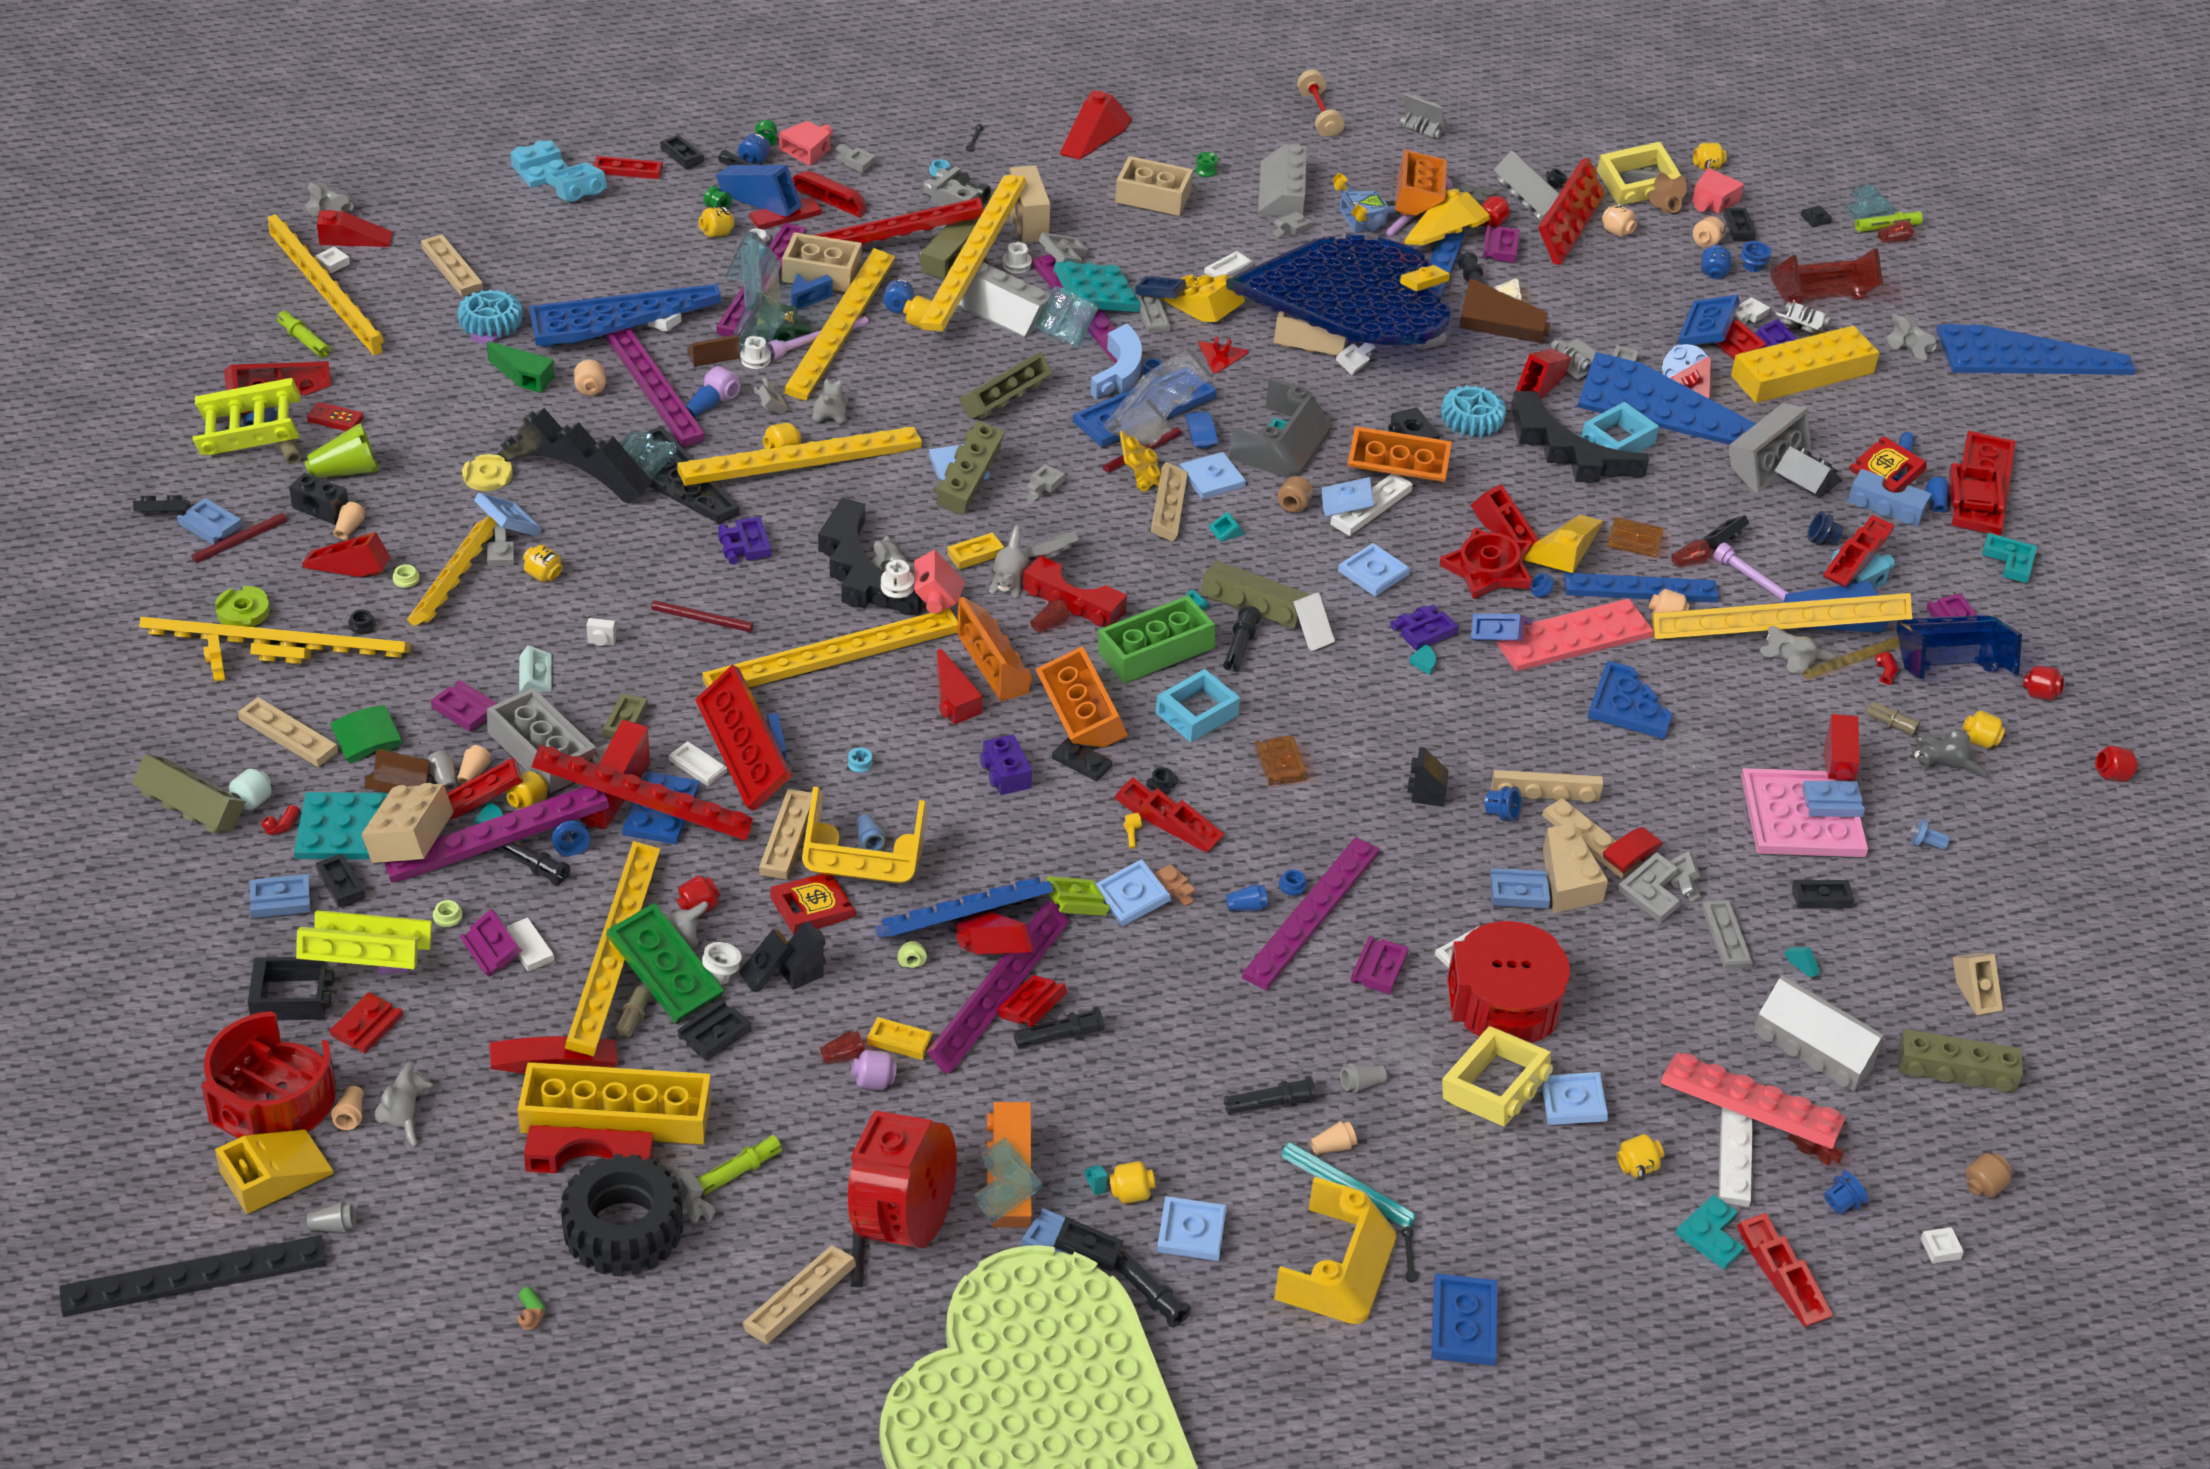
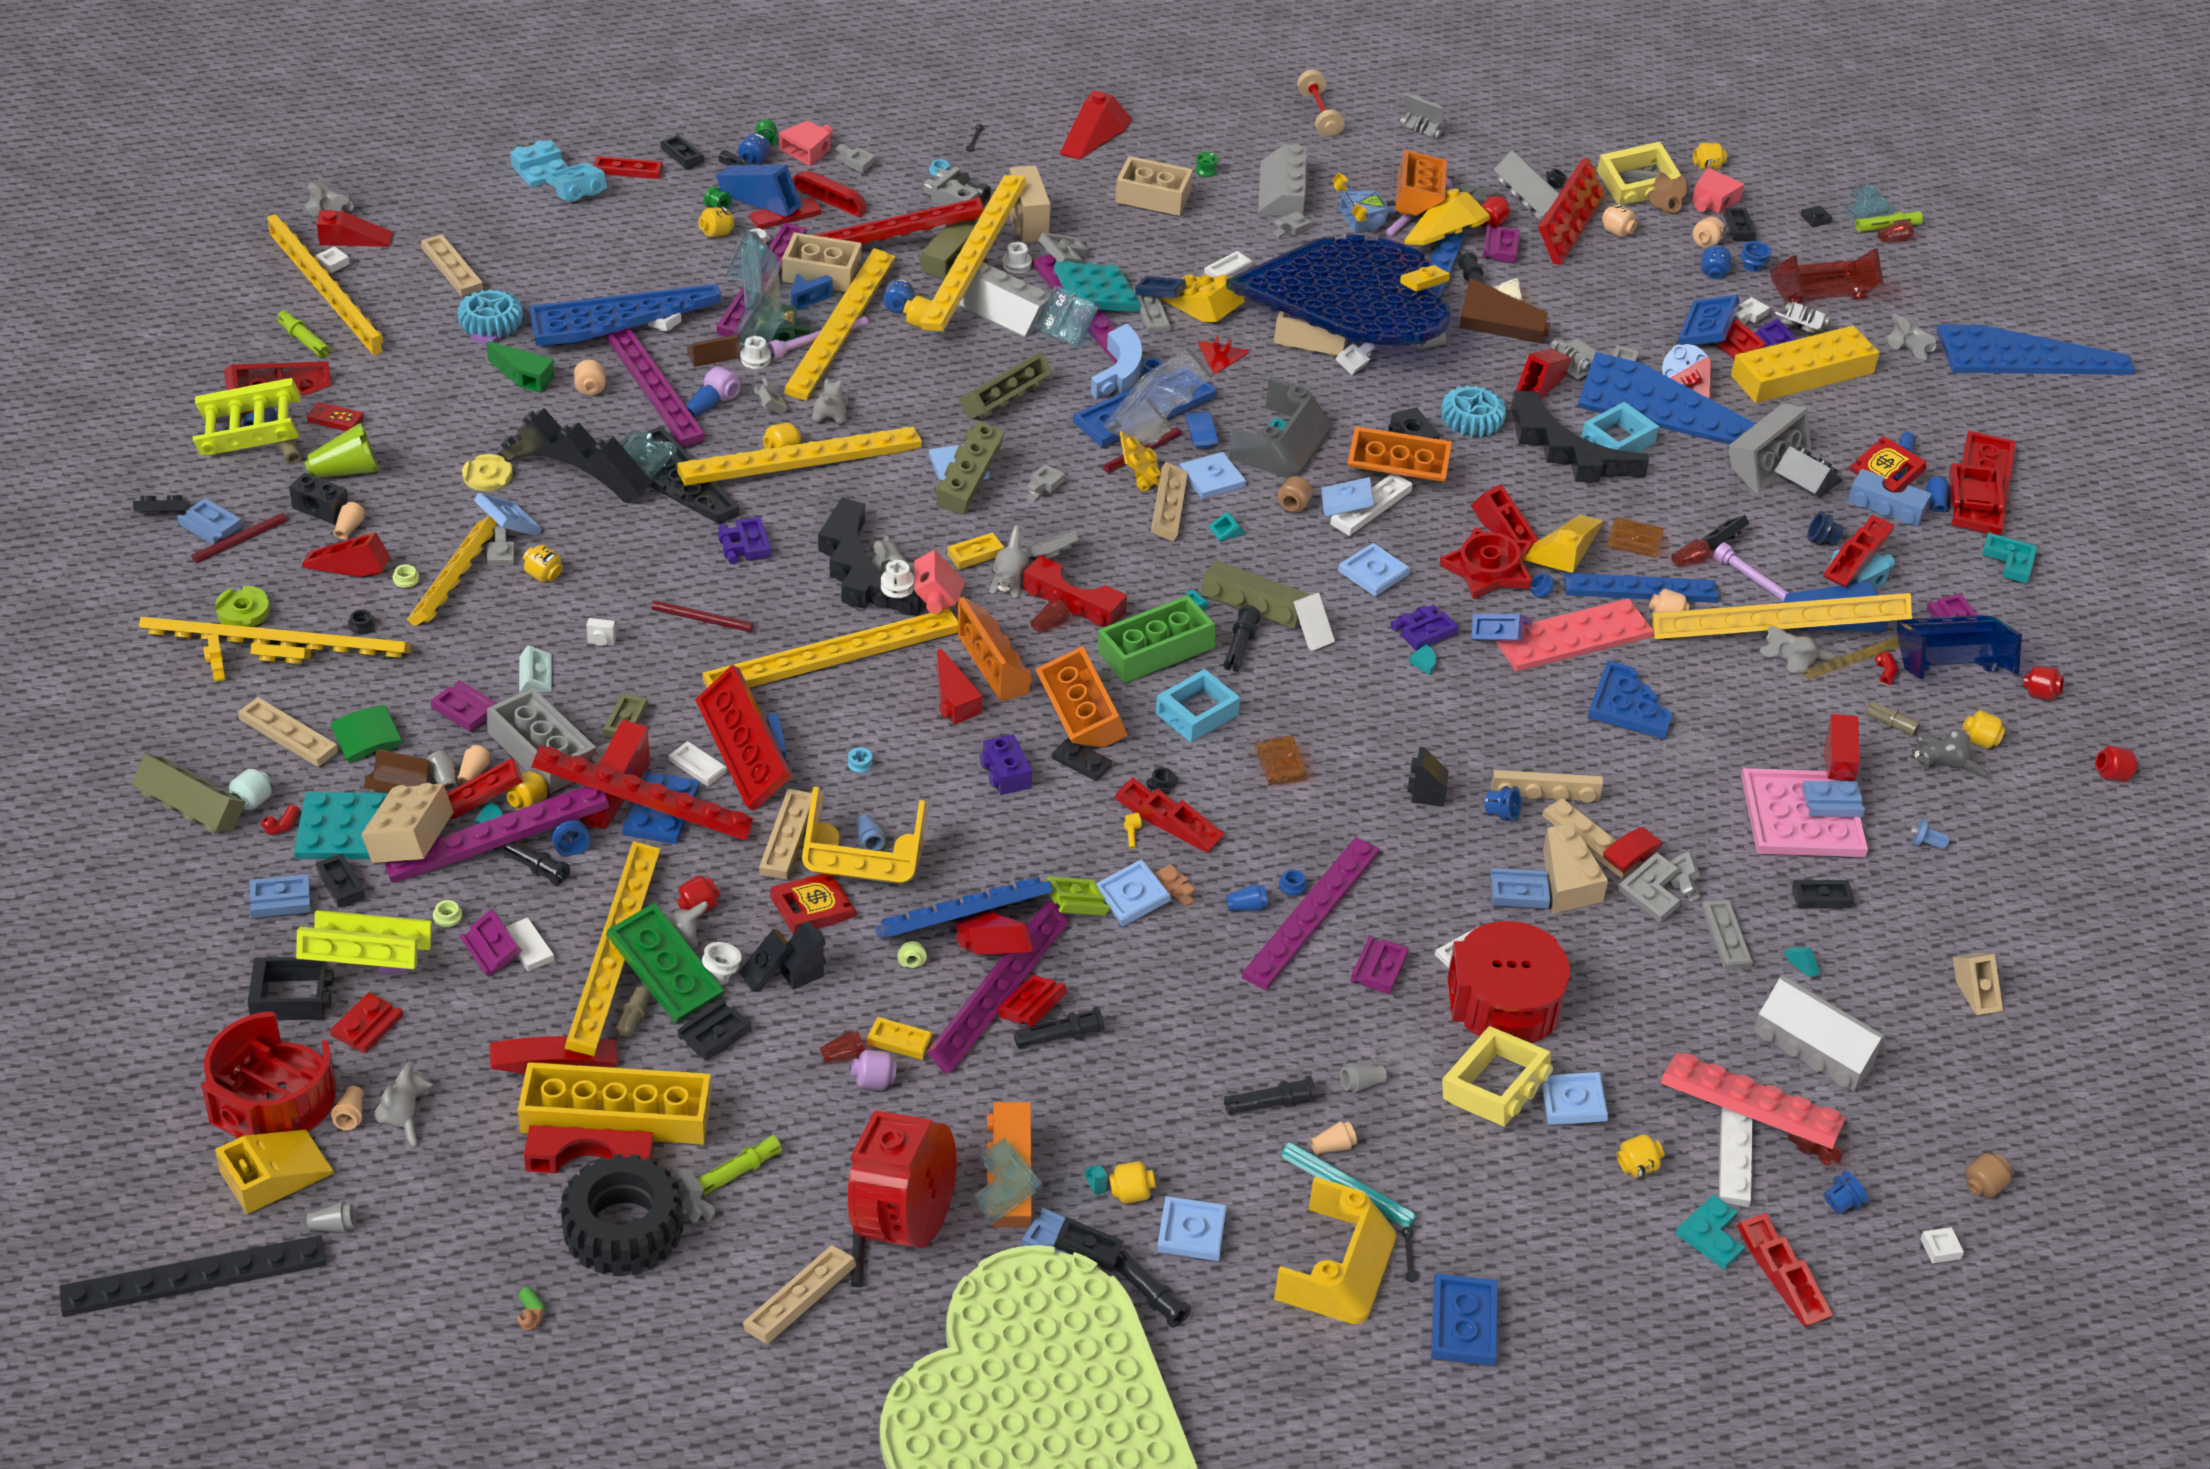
(1994, 1068): olive brick -> none

